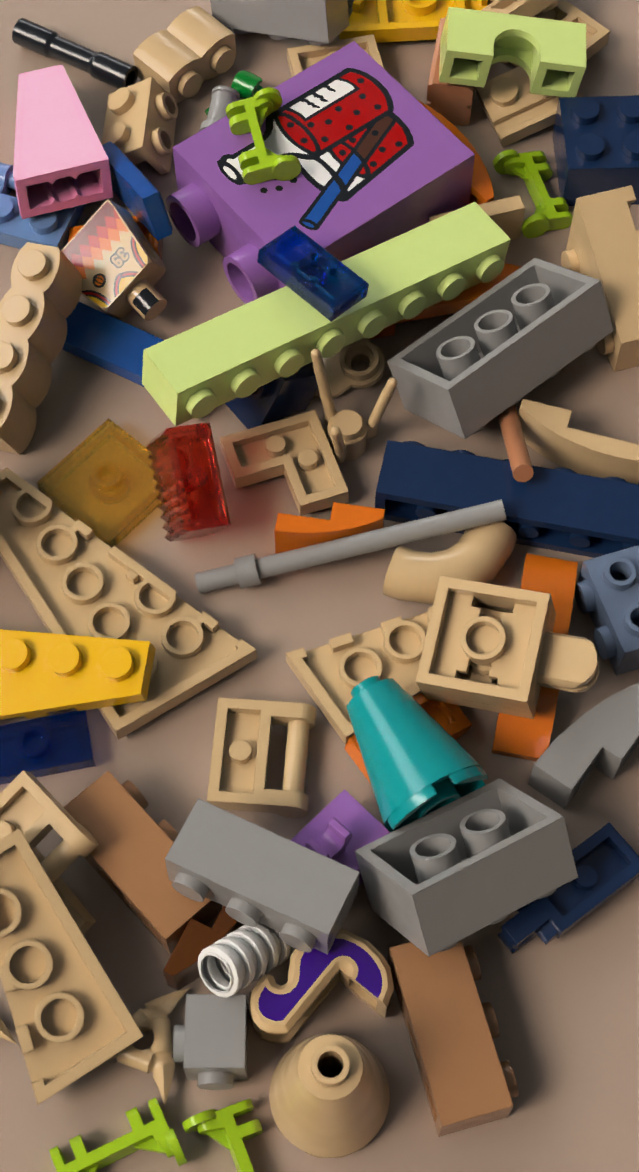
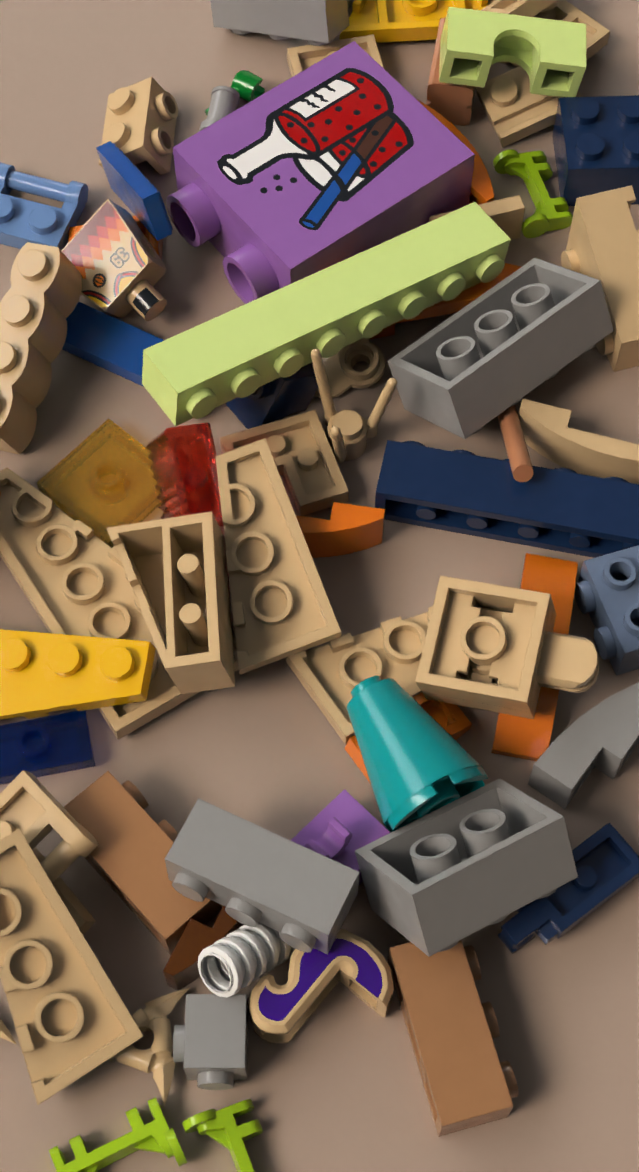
(51, 44): black piece -> none
(55, 147): bright pink slope -> none
(183, 595): none -> tan wedge
(186, 53): tan brick -> none
(242, 756): tan plate -> none
(250, 570): light grey bar -> none
(260, 163): lime piece -> none
(272, 575): none -> tan wing
(312, 273): clear blue plate -> none
(329, 1095): tan cone -> none
(475, 557): tan cylinder -> none

